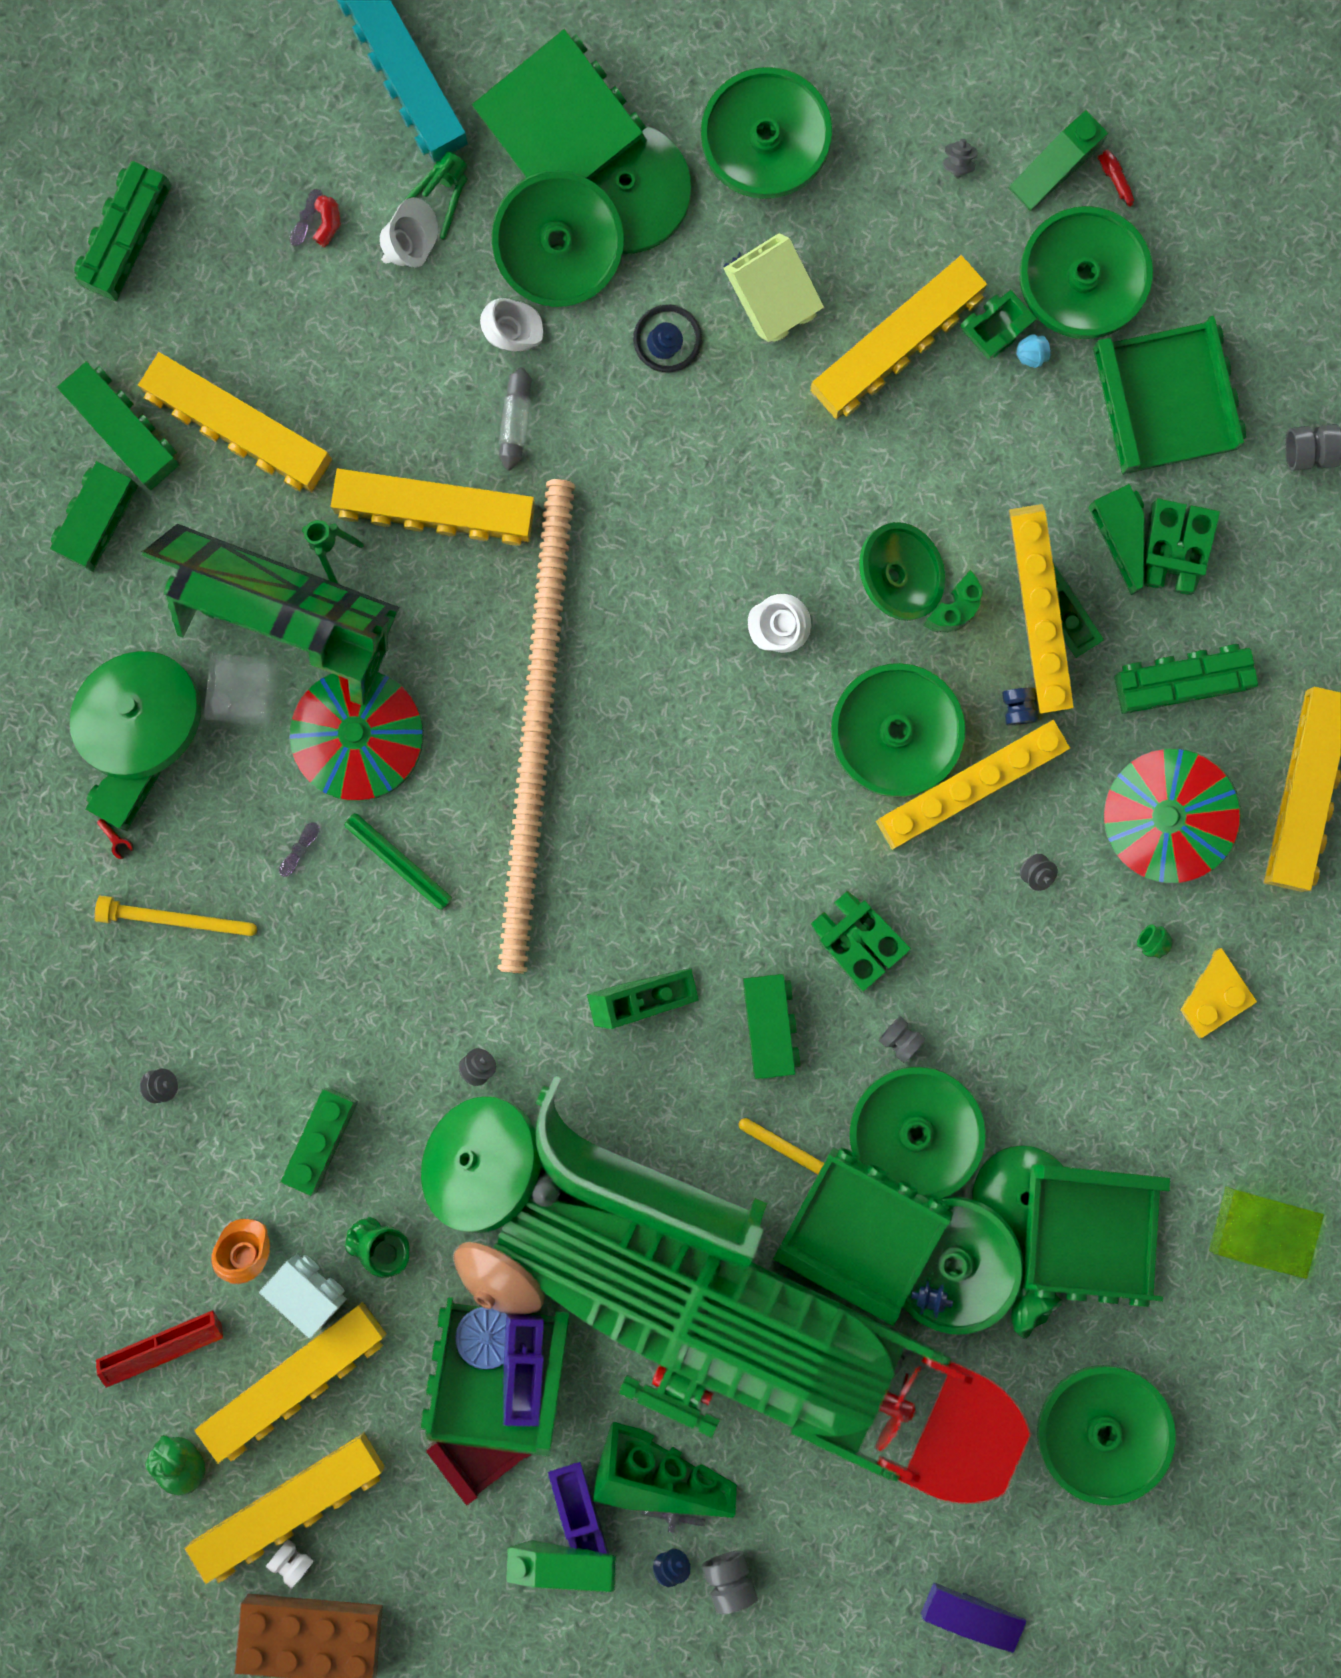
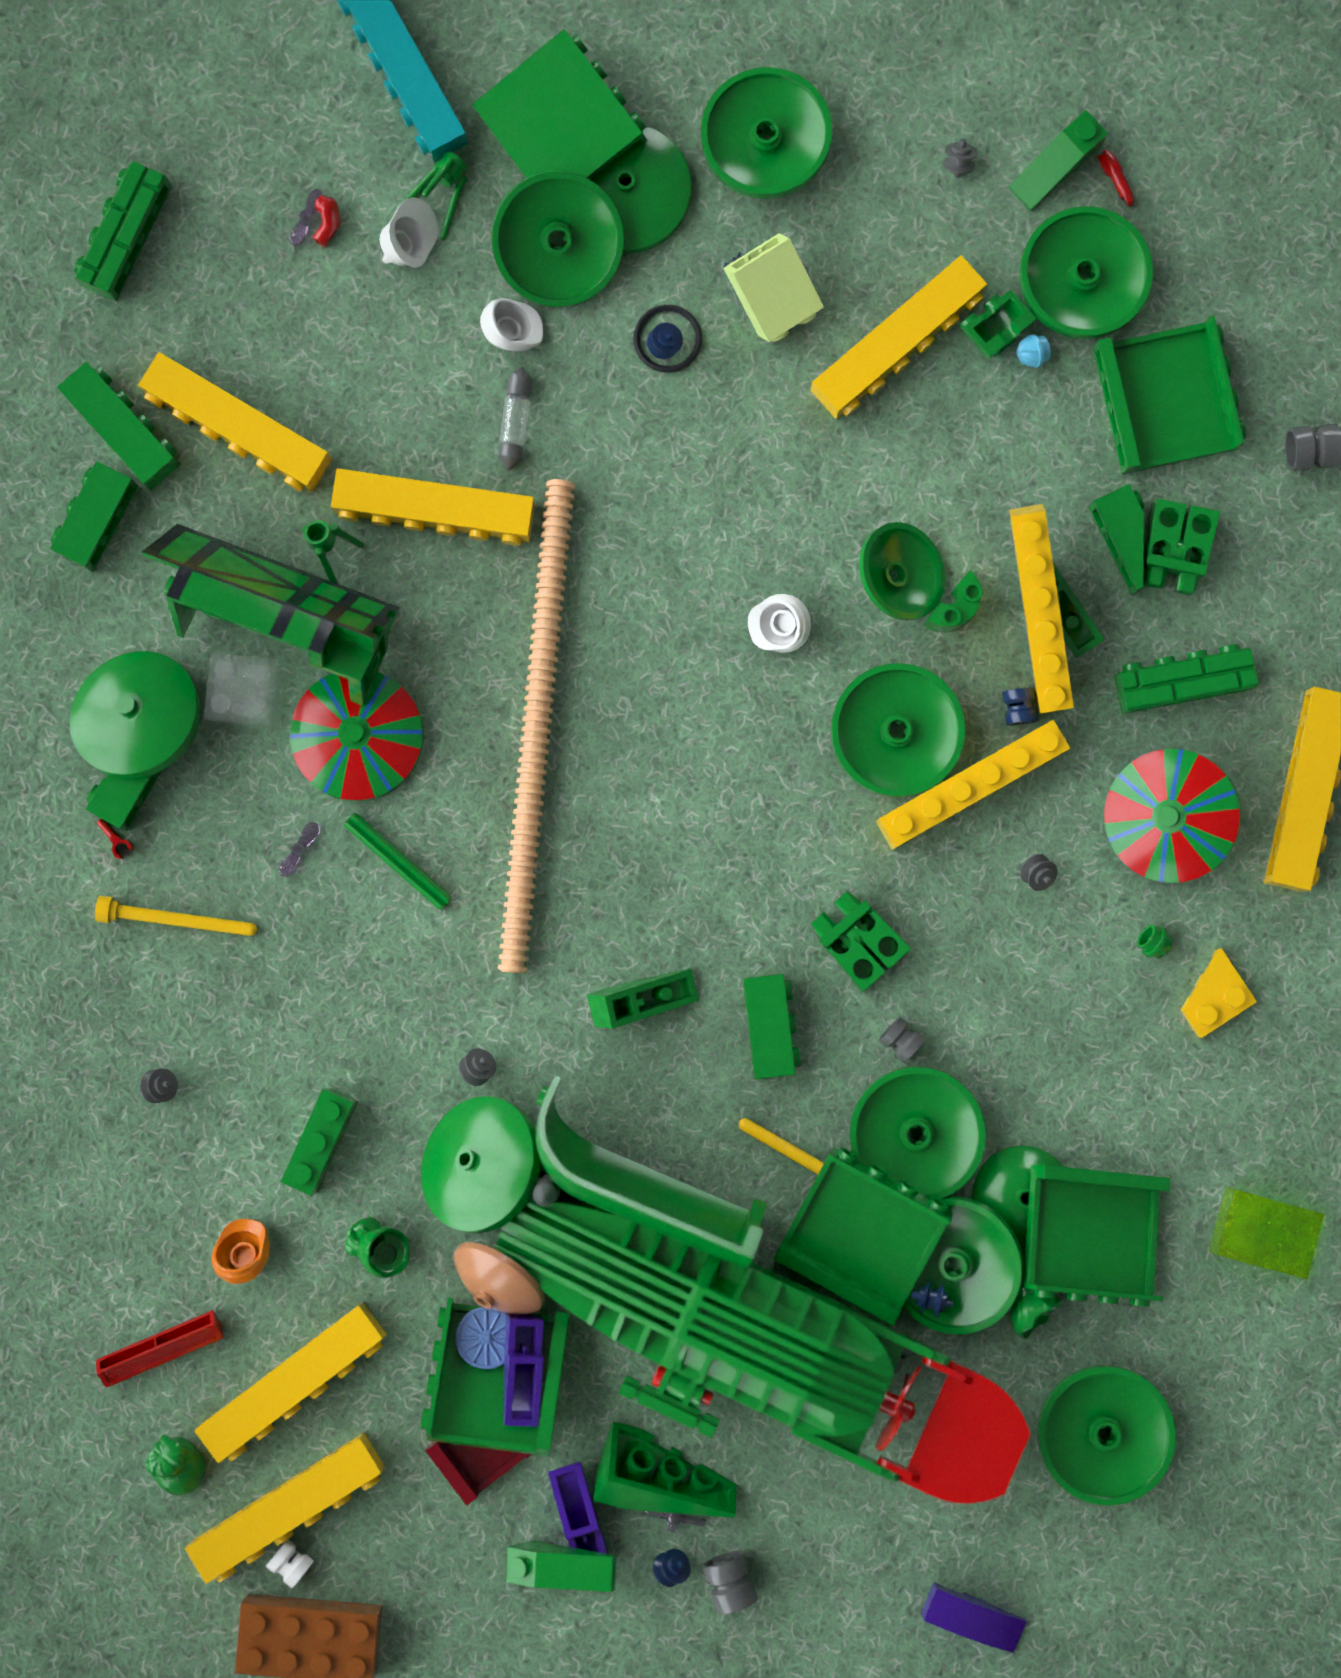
(304, 1294): light aqua brick -> none

